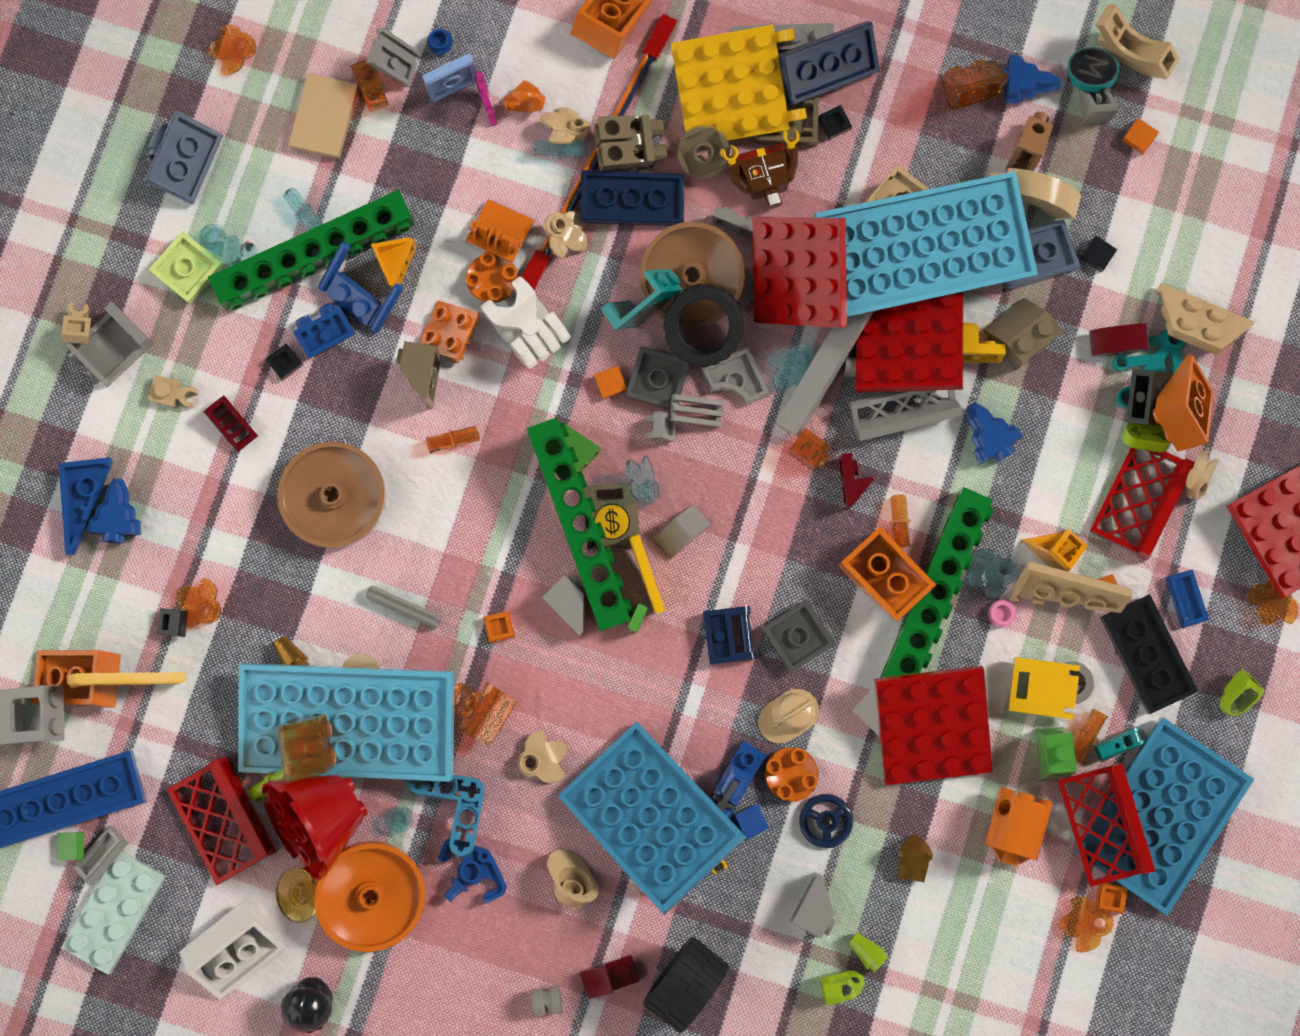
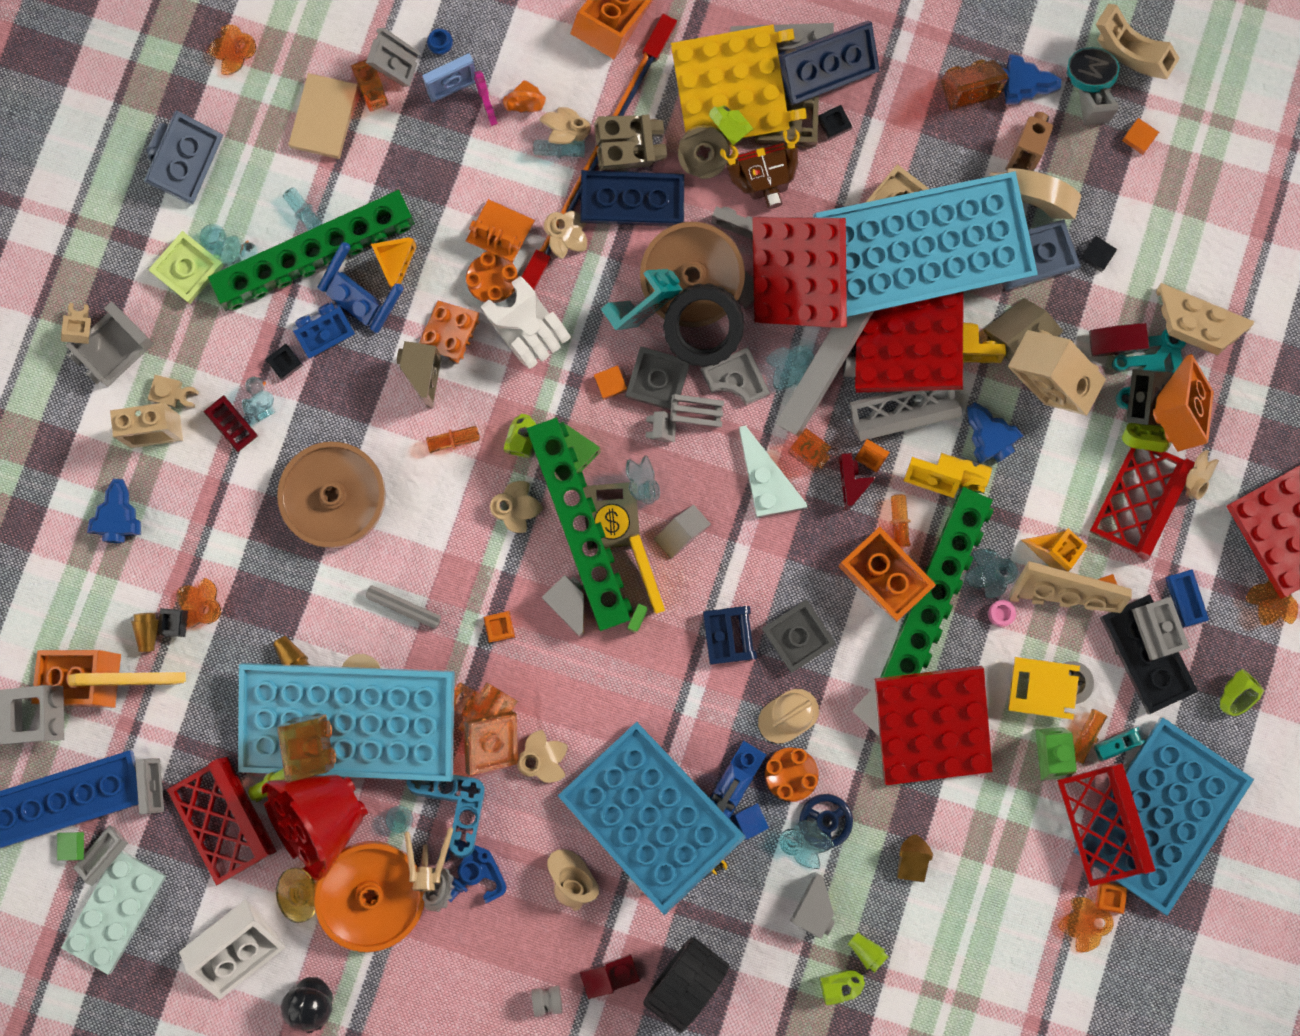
(80, 489): blue wing -> none
(145, 631): none -> pearl gold cone
(149, 786): none -> light grey tile
(154, 426): none -> tan window
(259, 405): none -> clear light blue animal
(424, 878): none -> tan plant
(436, 901): none -> light grey gear
(490, 743): none -> clear orange tile
(518, 440): none -> lime rock
(519, 506): none -> tan plate
(731, 123): none -> lime rock
(769, 486): none -> light aqua wing
(807, 844): none -> clear light blue plate
(872, 455): none -> orange tile
(948, 474): none -> yellow plate
(1017, 826): orange cylinder -> none
(1057, 372): none -> tan piece
(1160, 628): none -> light grey plate

